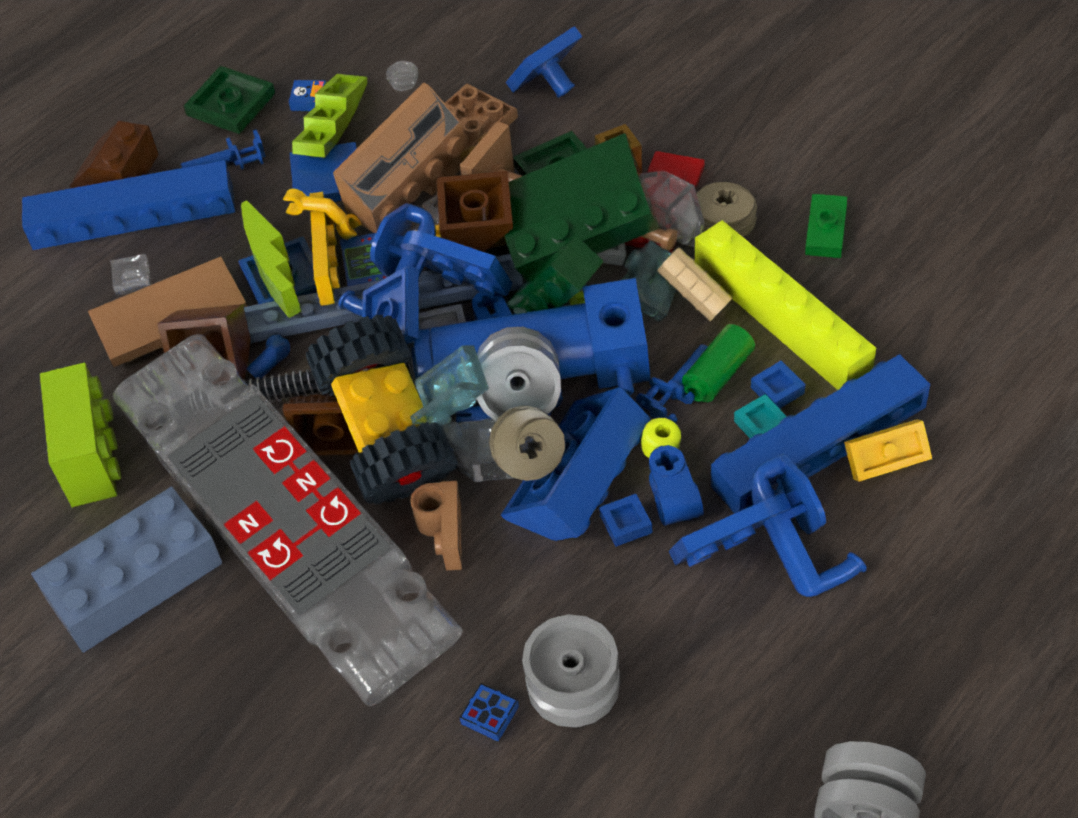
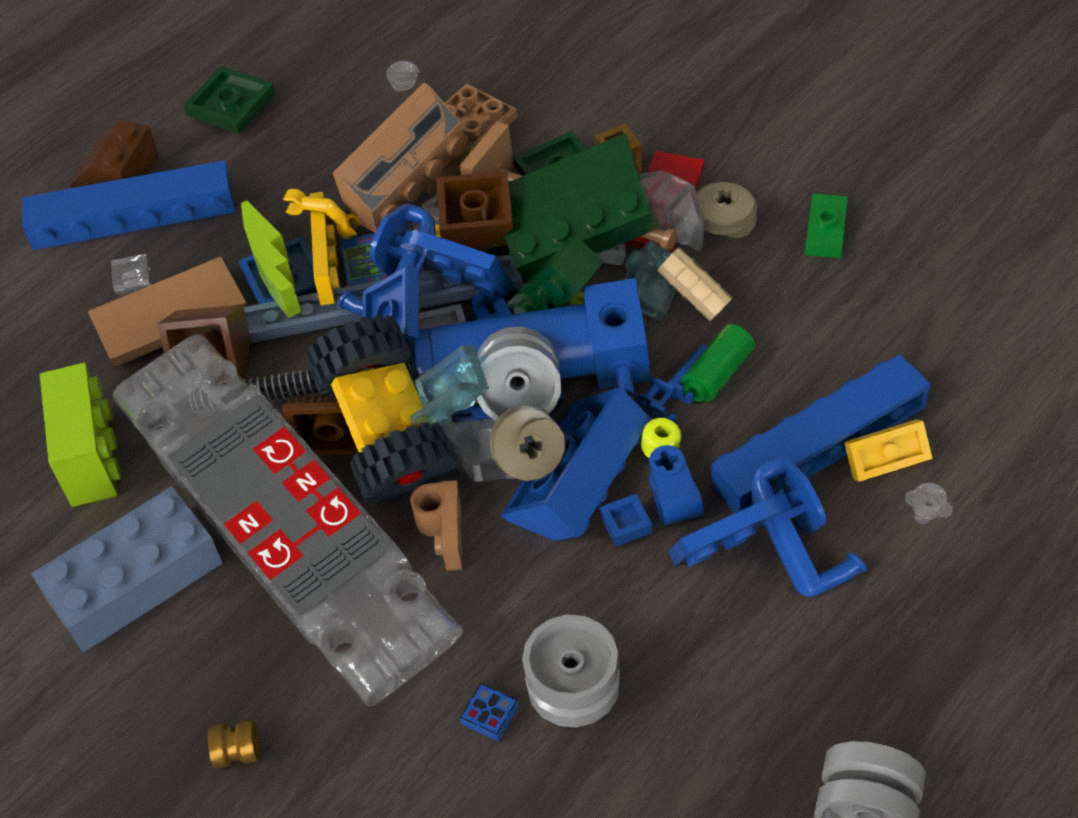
(232, 154): blue piece -> none
(233, 744): none -> pearl gold wheel
(276, 350): blue arm -> none
(303, 94): blue tile -> none
(316, 173): blue tile -> none
(331, 115): lime slope -> none
(545, 63): blue tile -> none
(758, 416): teal plate -> none
(778, 384): blue plate -> none
(784, 306): neon yellow brick -> none
(931, 494): none -> clear plate

